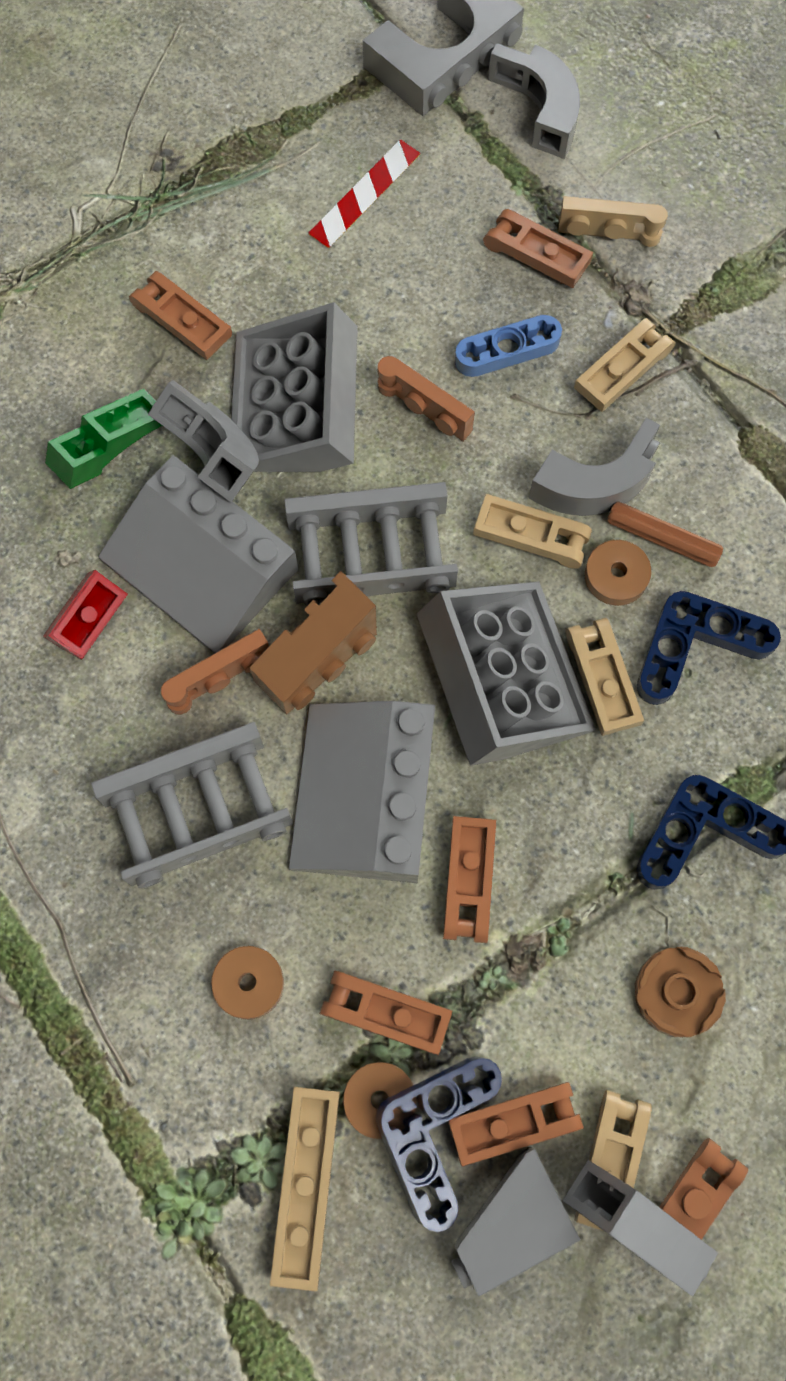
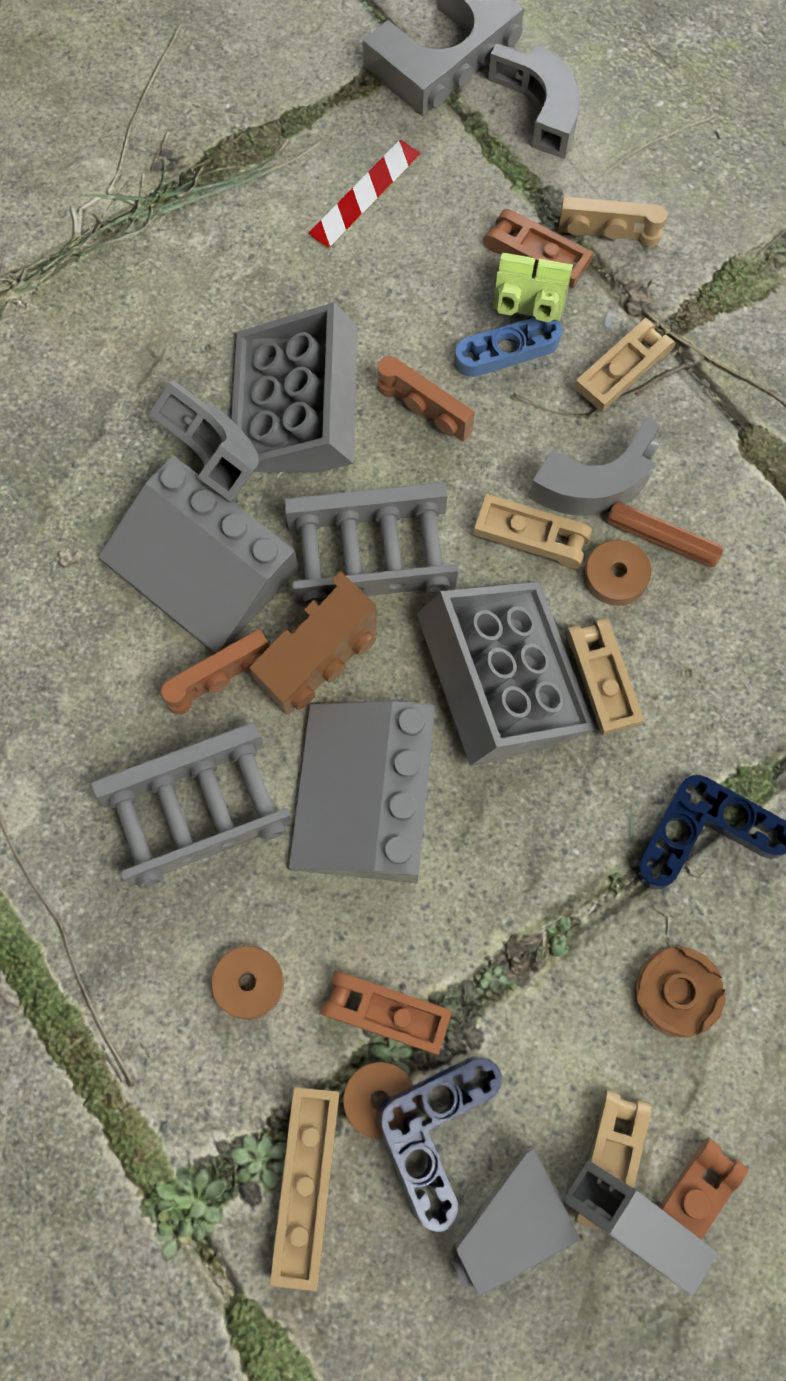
(85, 614): red slope -> none
(100, 438): green slope -> none
(181, 315): nougat plate -> none
(470, 877): nougat plate -> none
(513, 1124): nougat plate -> none
(531, 296): none -> yellowish green hips
(685, 630): dark blue beam -> none

